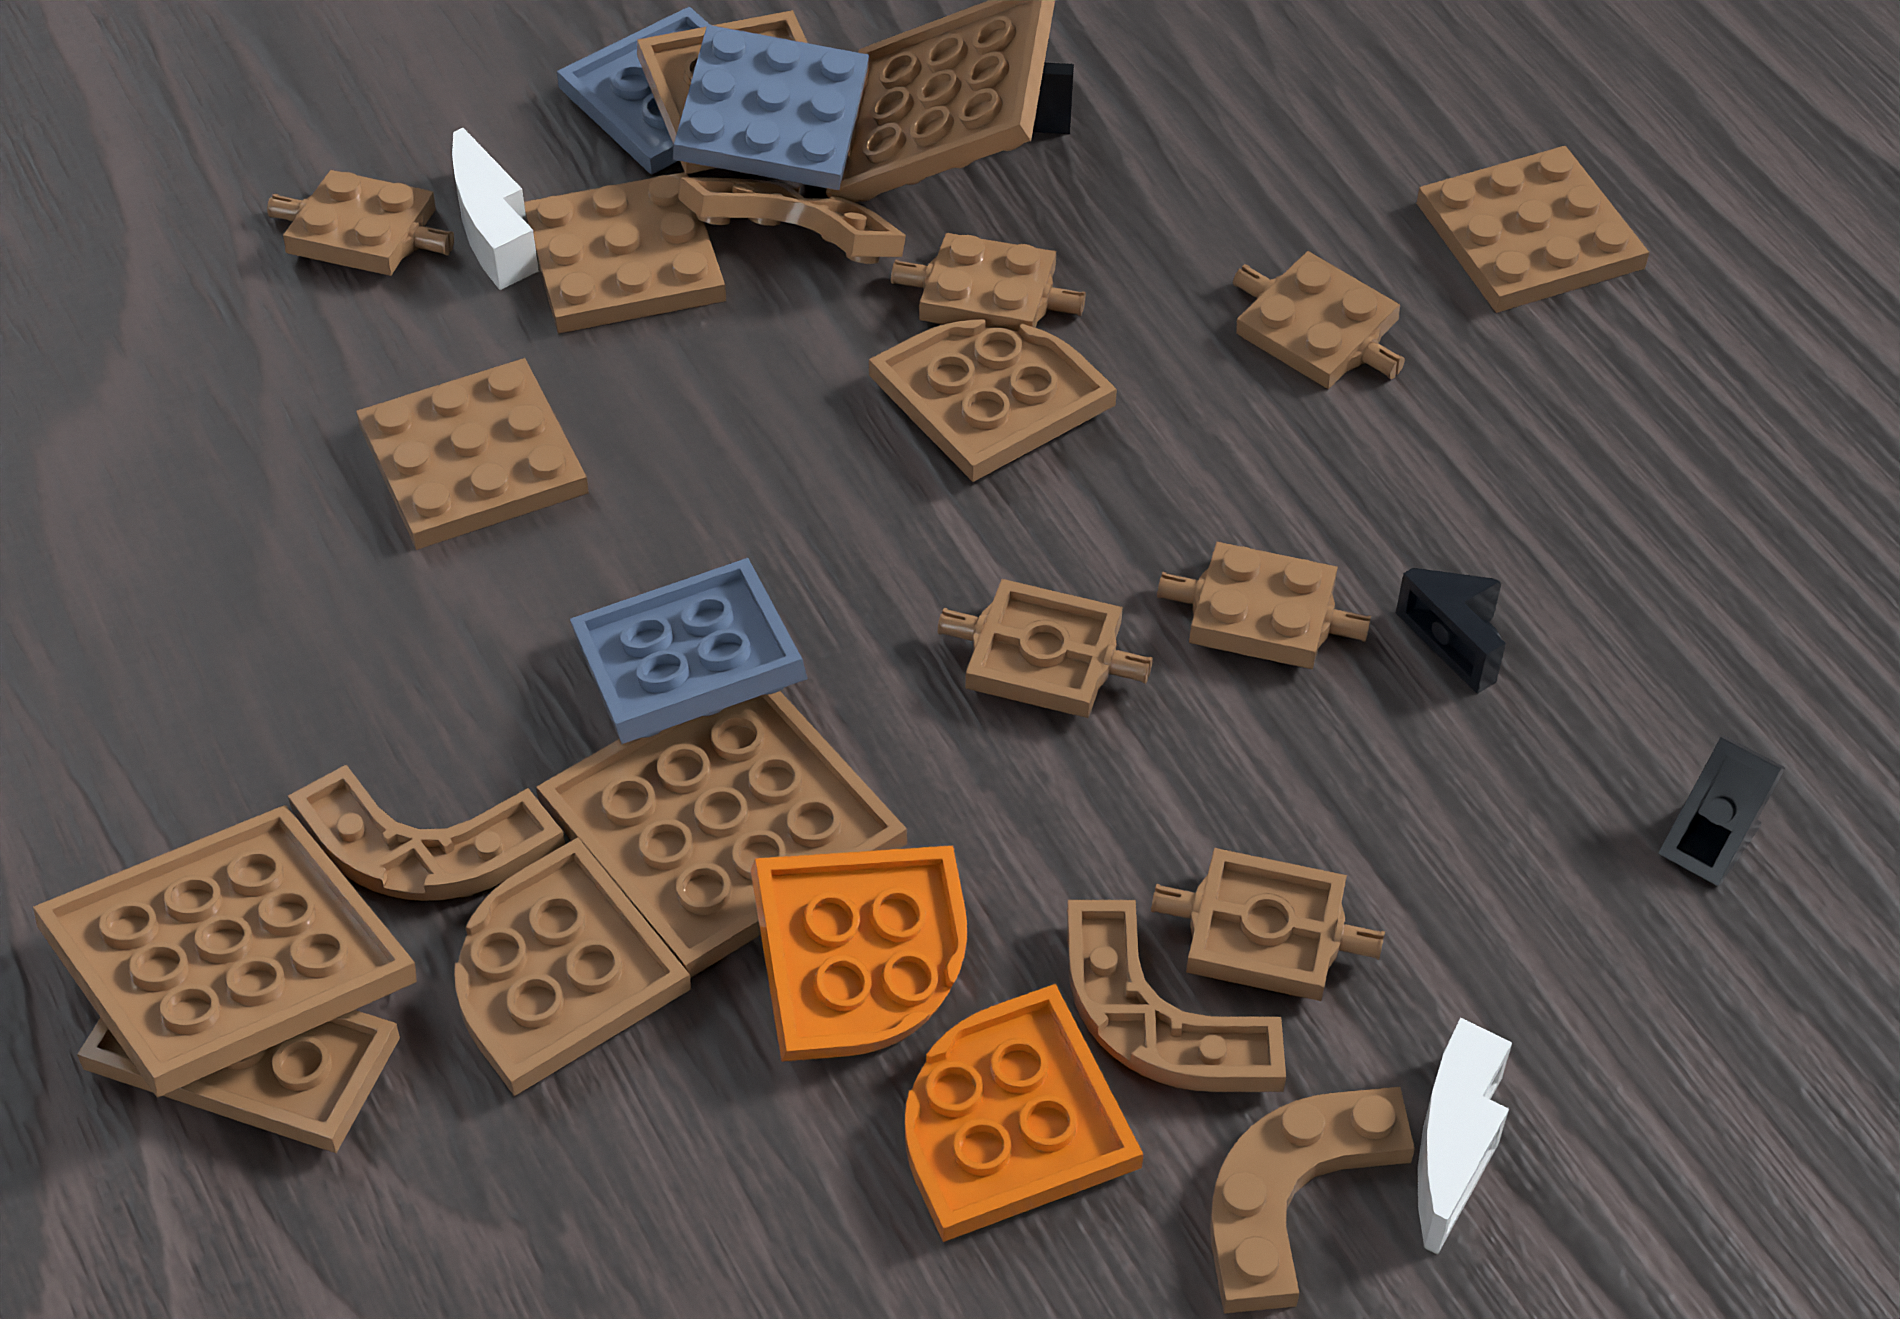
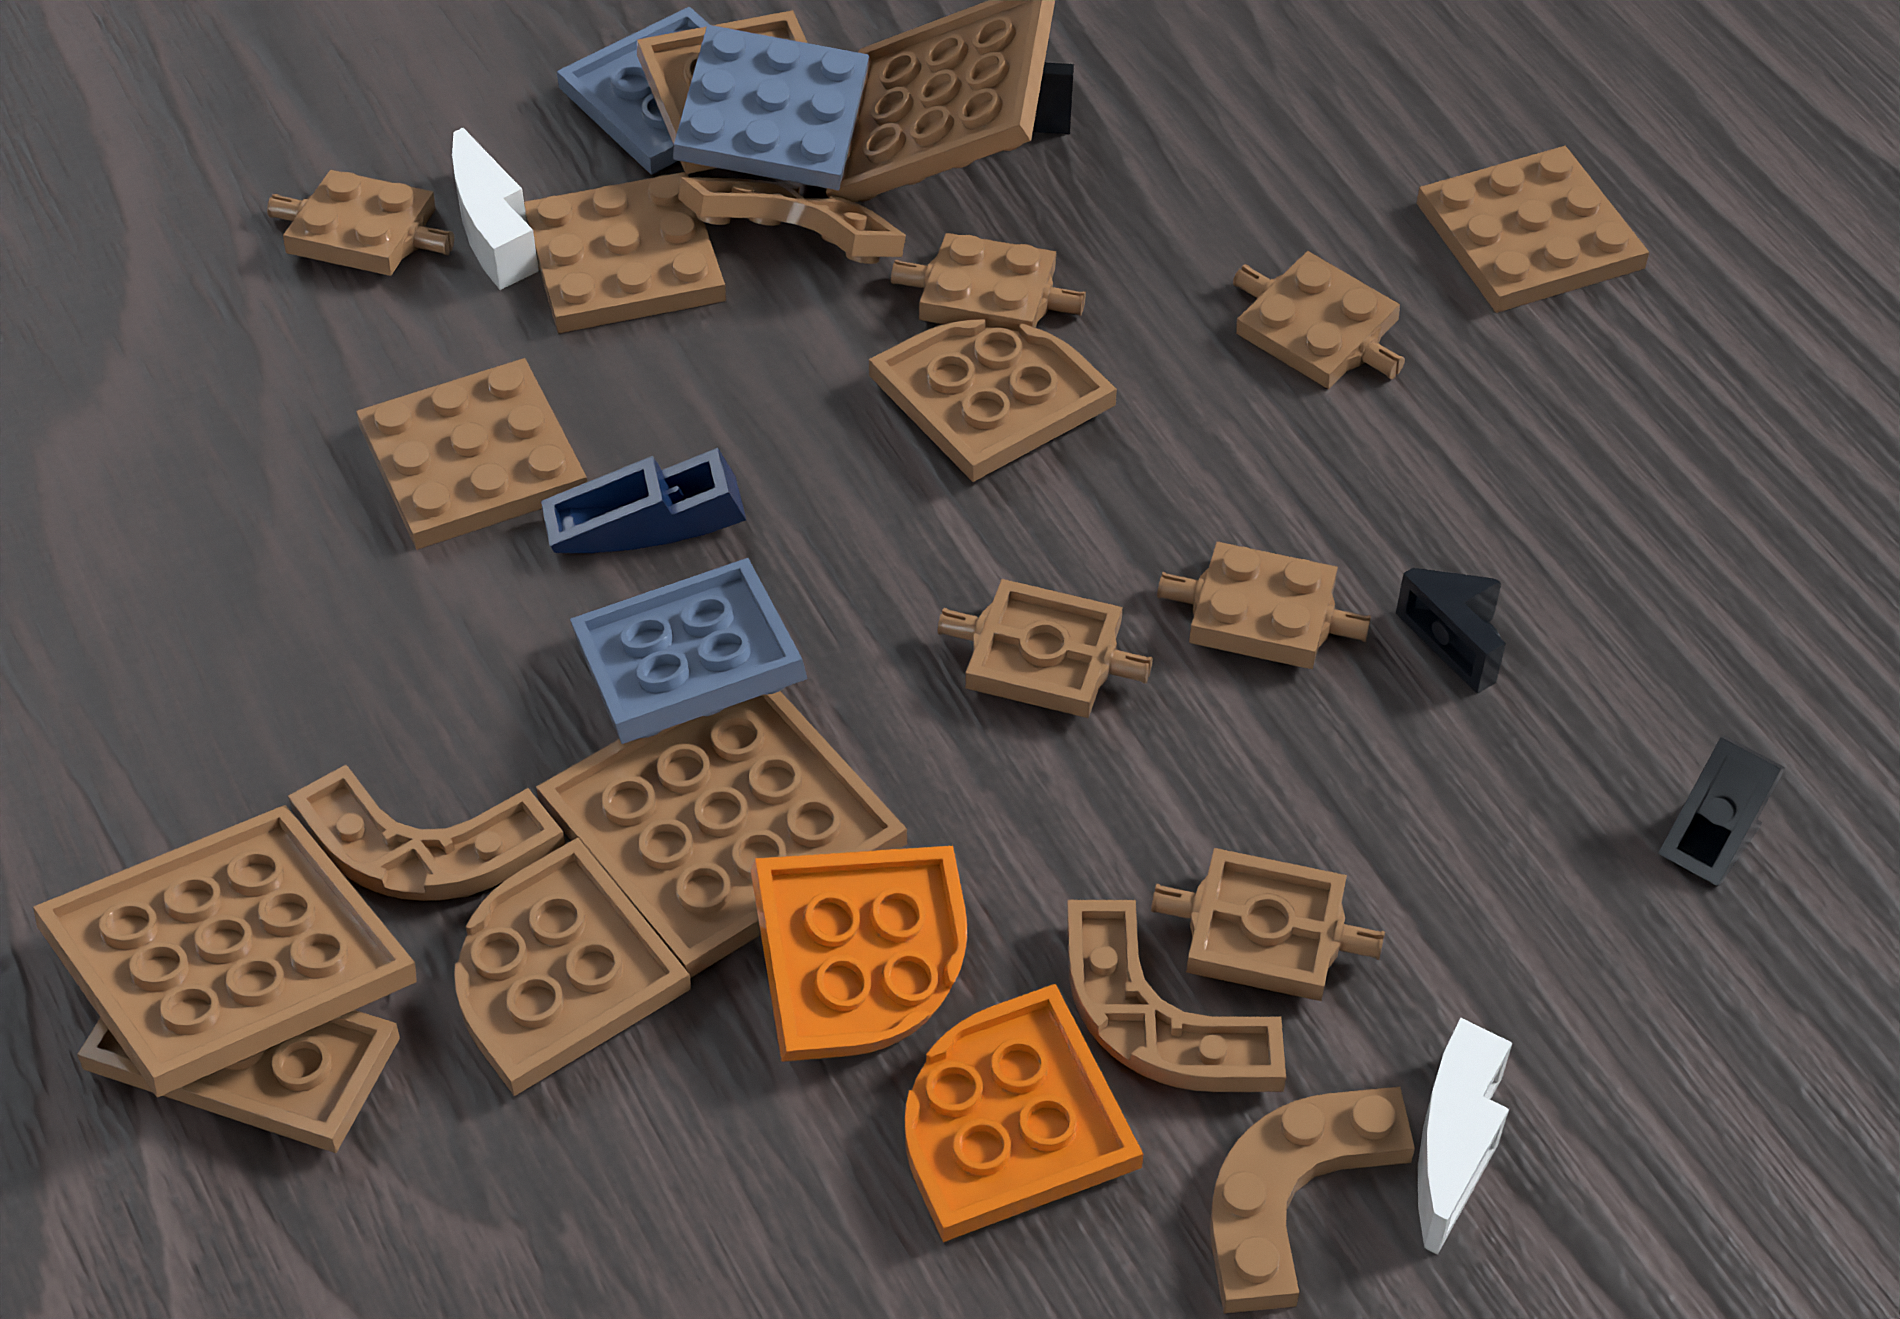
(645, 506): none -> dark blue slope

